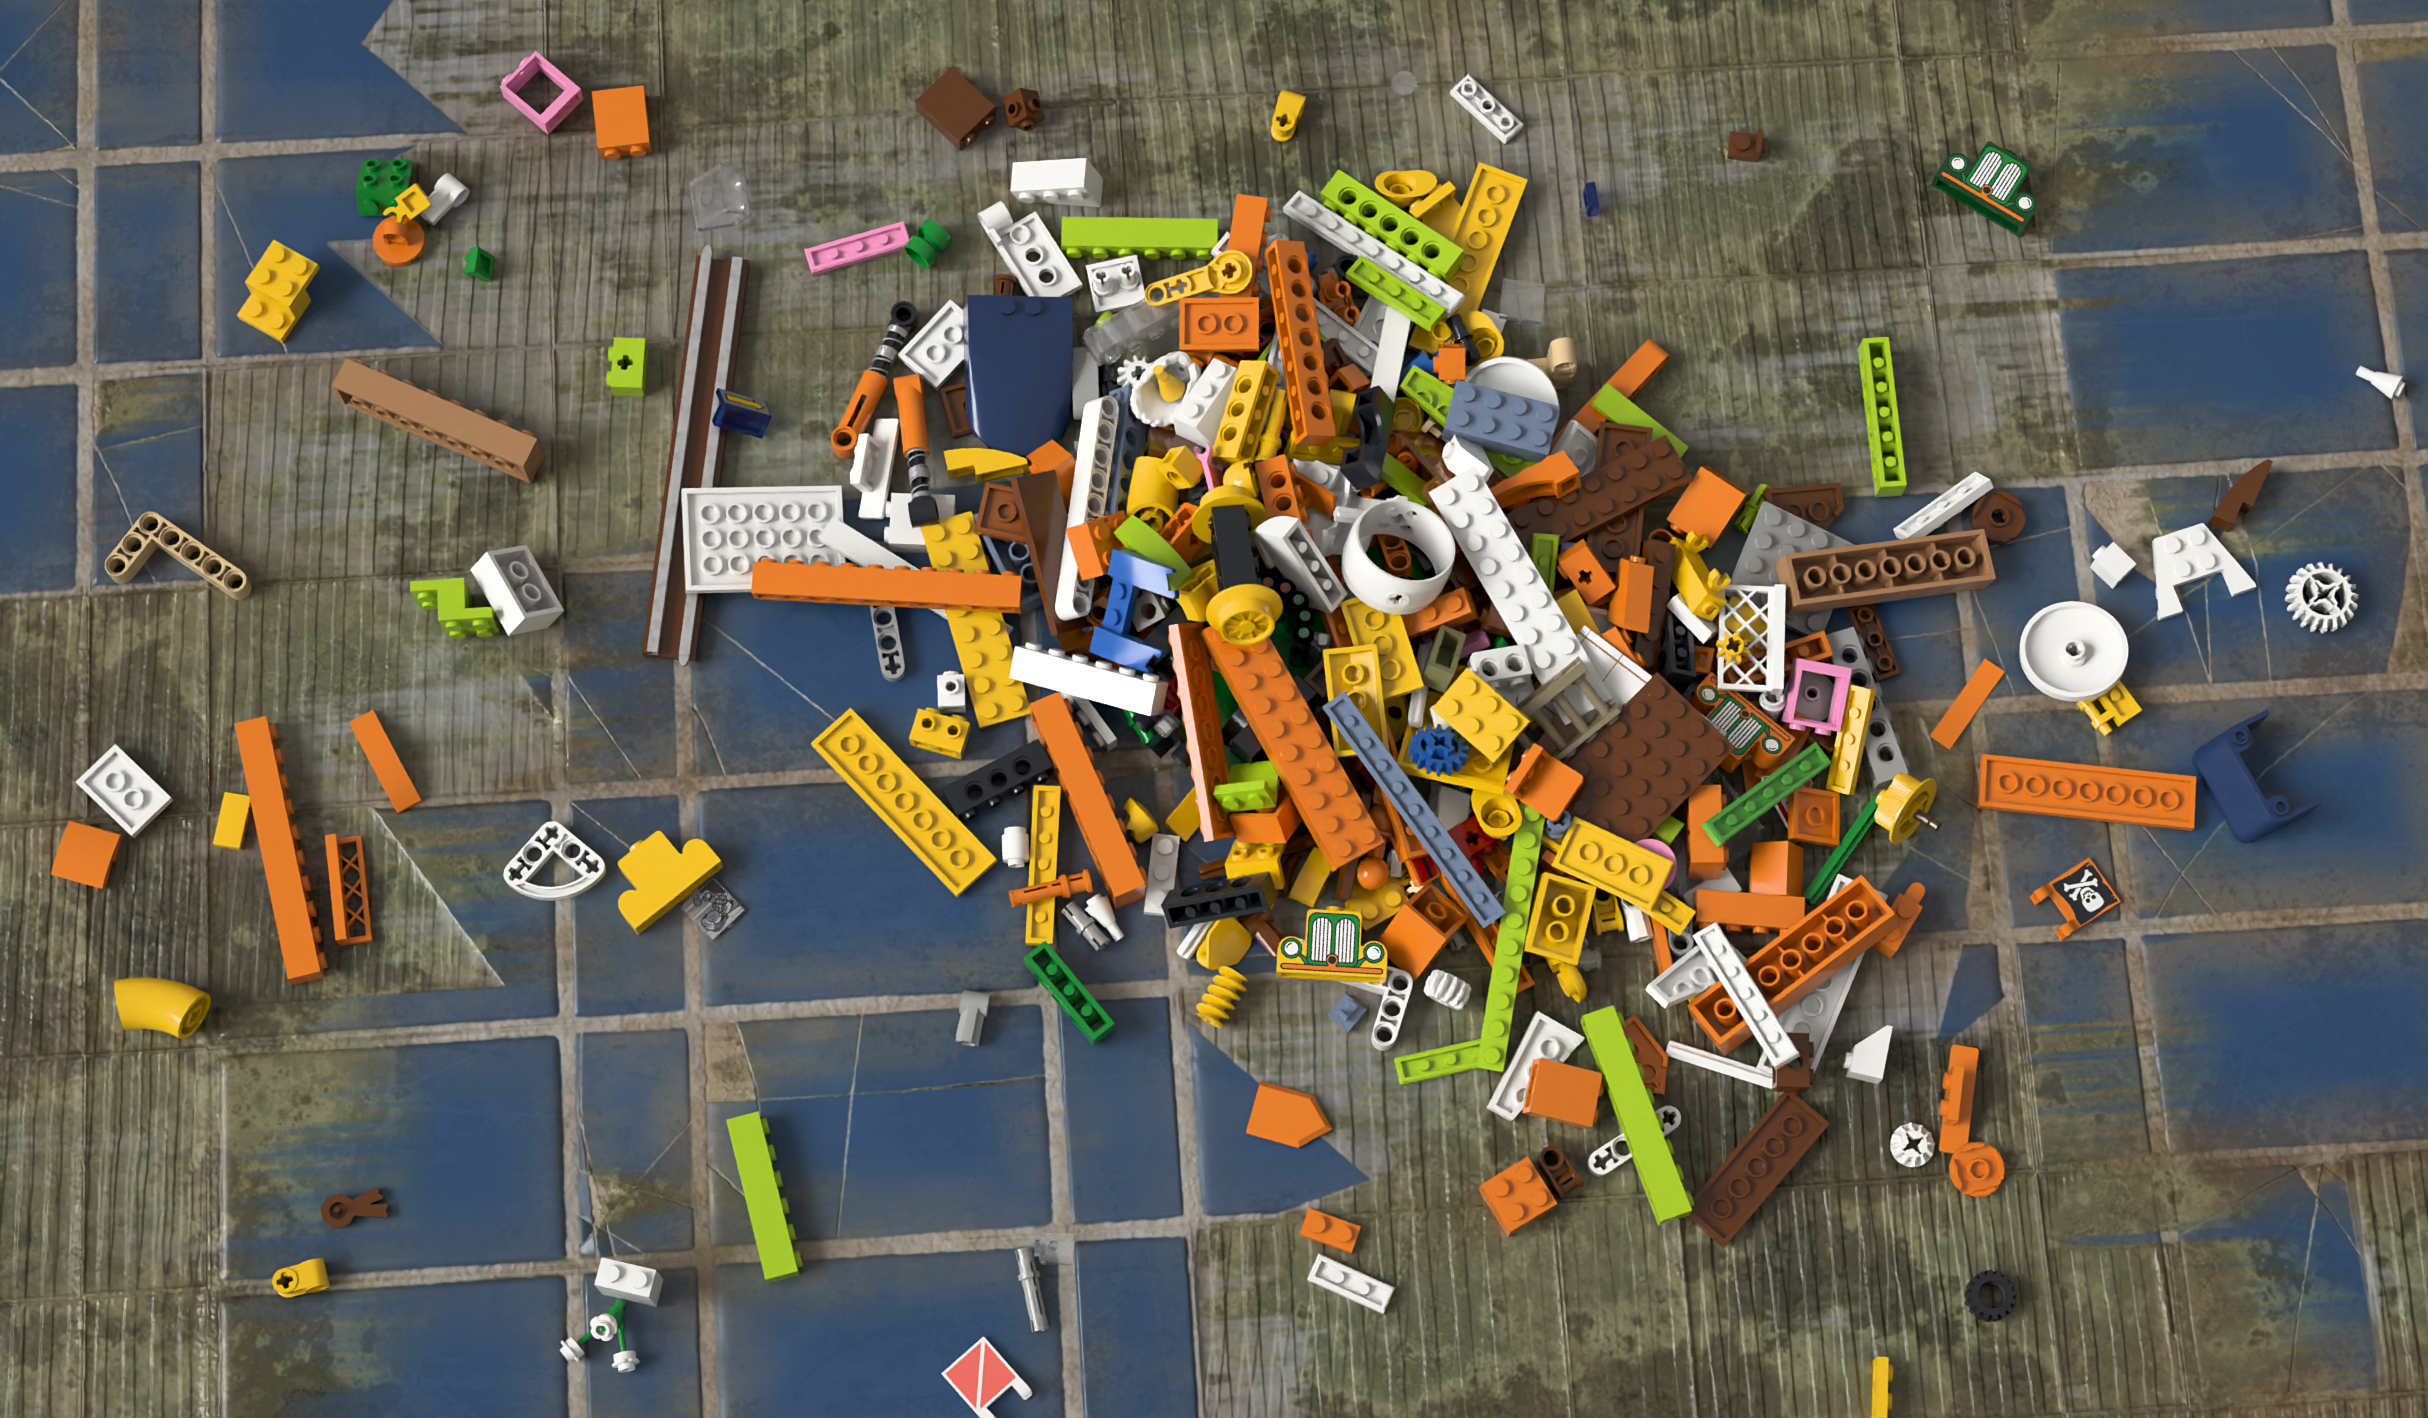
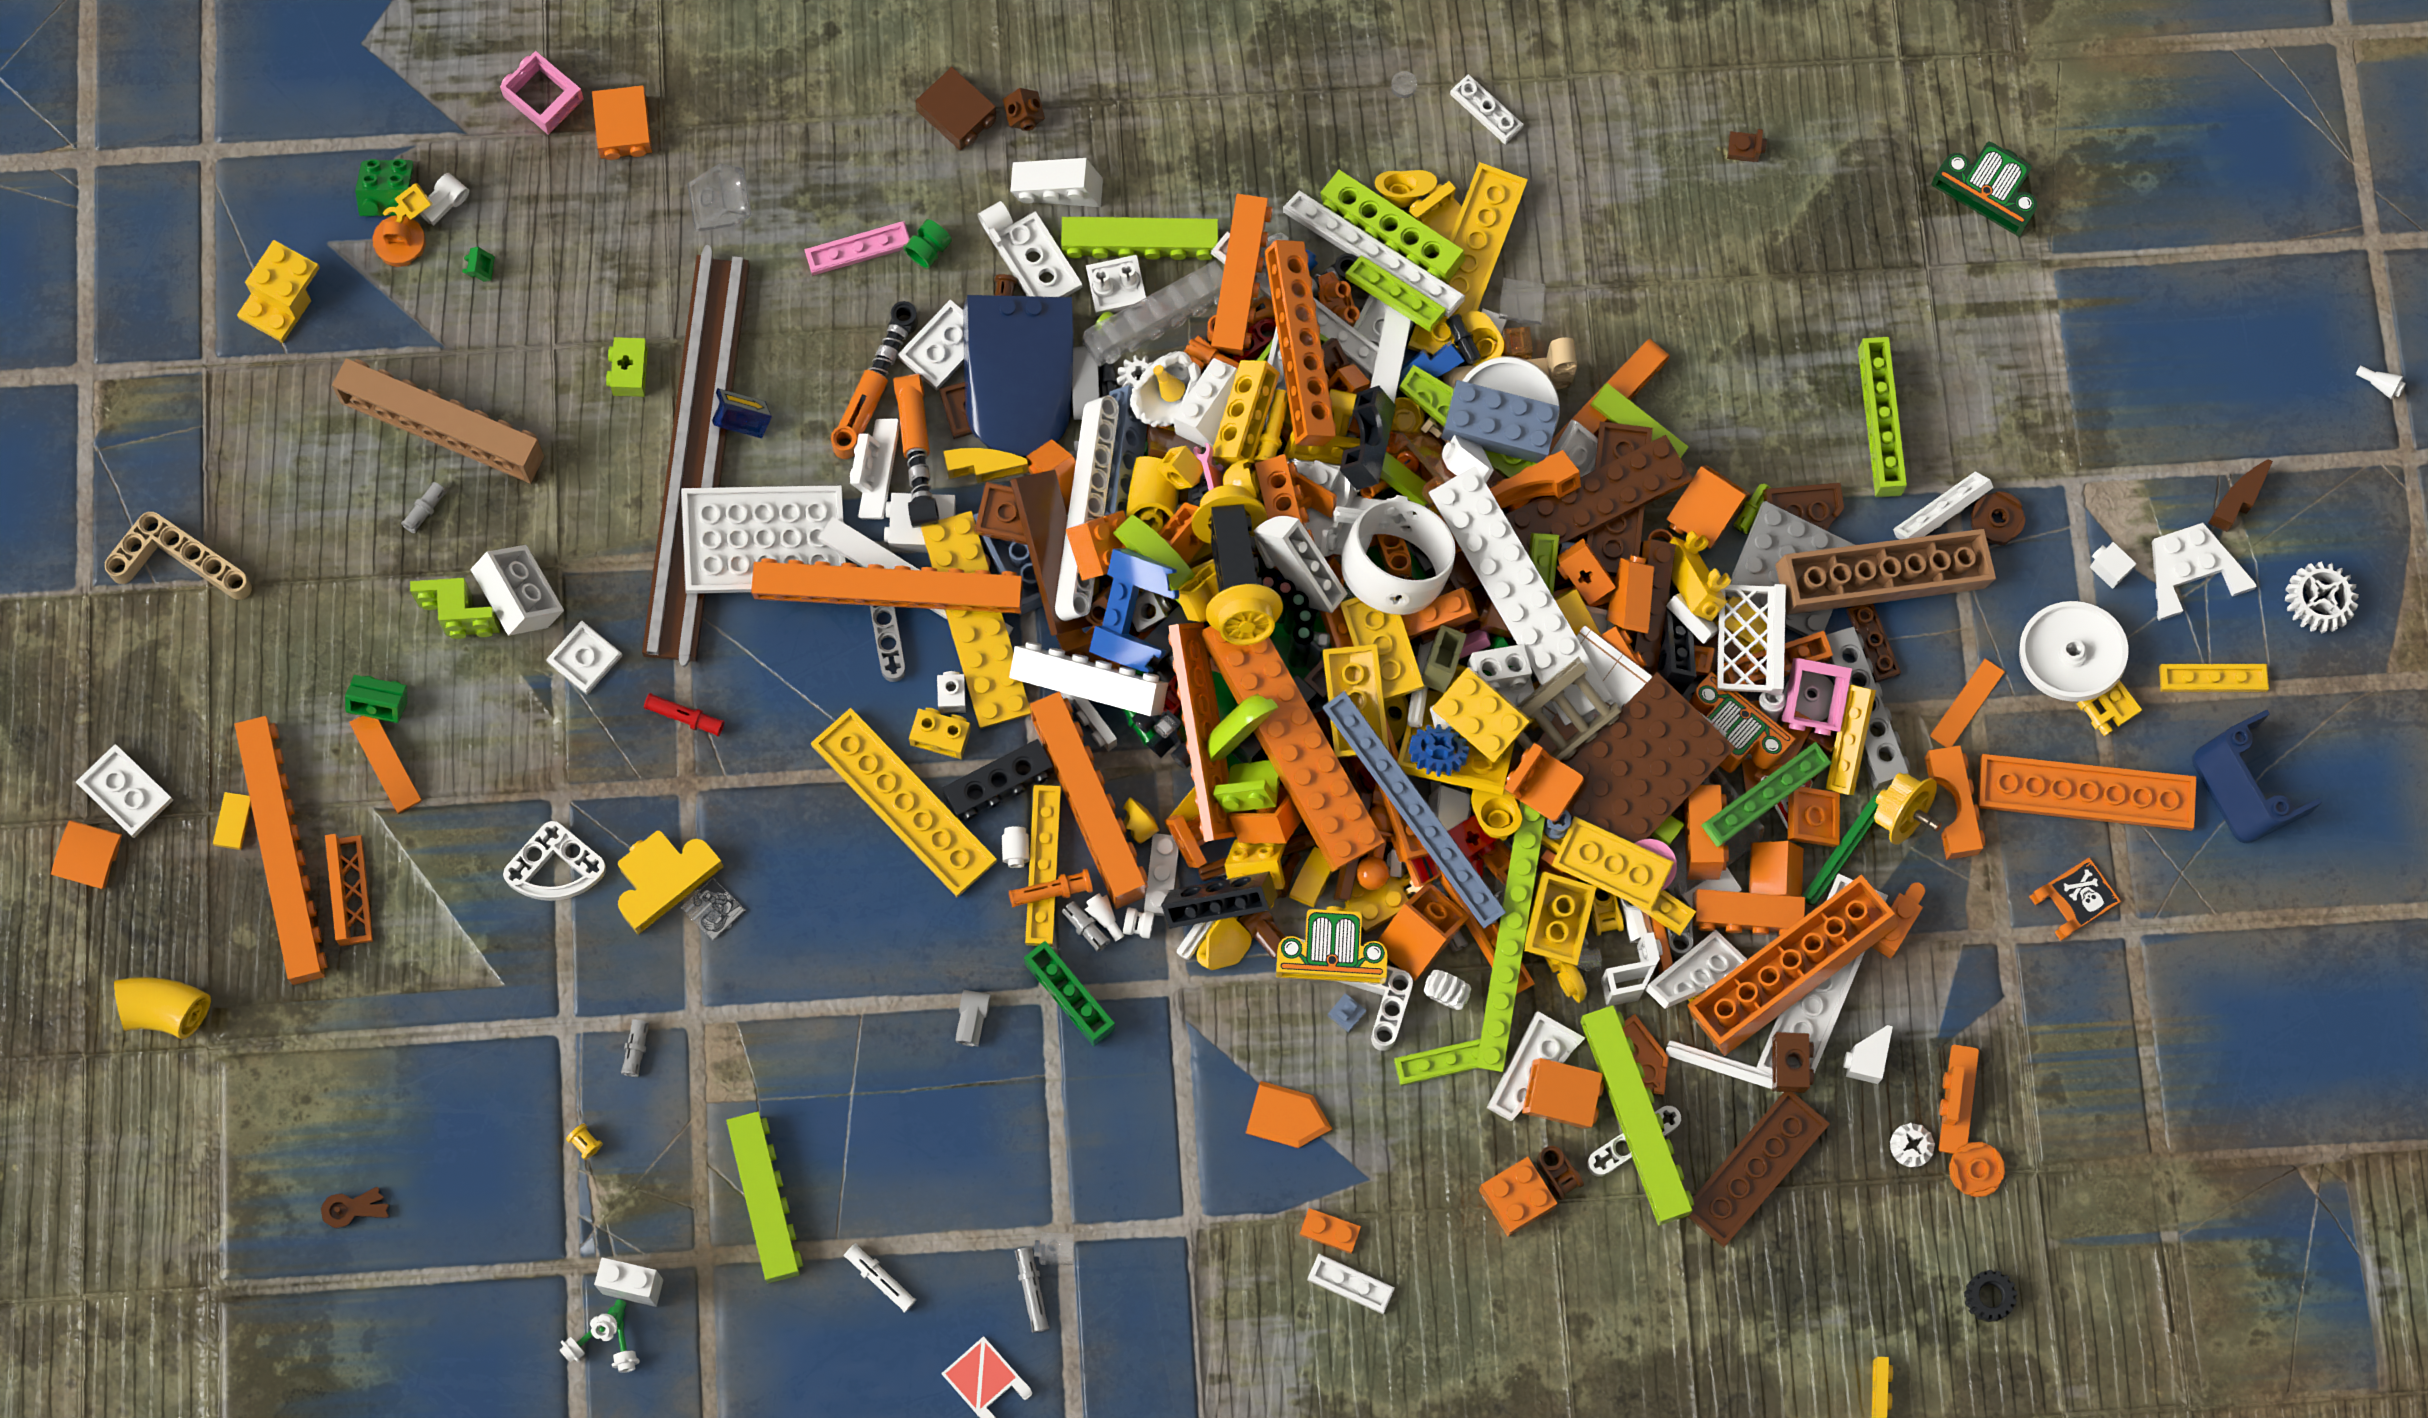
(305, 1278): yellow piece -> none
(376, 698): none -> green brick
(423, 507): none -> light grey pin
(576, 1137): none -> yellow bush
(584, 657): none -> white tile
(635, 1048): none -> light grey pin
(675, 711): none -> red pin
(856, 1254): none -> white pin
(1144, 925): none -> white wheel
(1188, 838): none -> orange piece
(1206, 279): yellow beam -> none
(1219, 324): orange plate -> none
(1220, 996): yellow piece -> none
(1238, 726): none -> lime brick
(1287, 113): yellow piece -> none
(1450, 362): orange brick -> none
(1517, 342): none -> clear orange brick
(1591, 199): clear blue tile -> none
(1649, 953): none -> white piece
(1735, 641): yellow gear -> none
(1746, 995): white tile -> none
(1948, 769): none -> orange arch
(2213, 678): none -> yellow tile

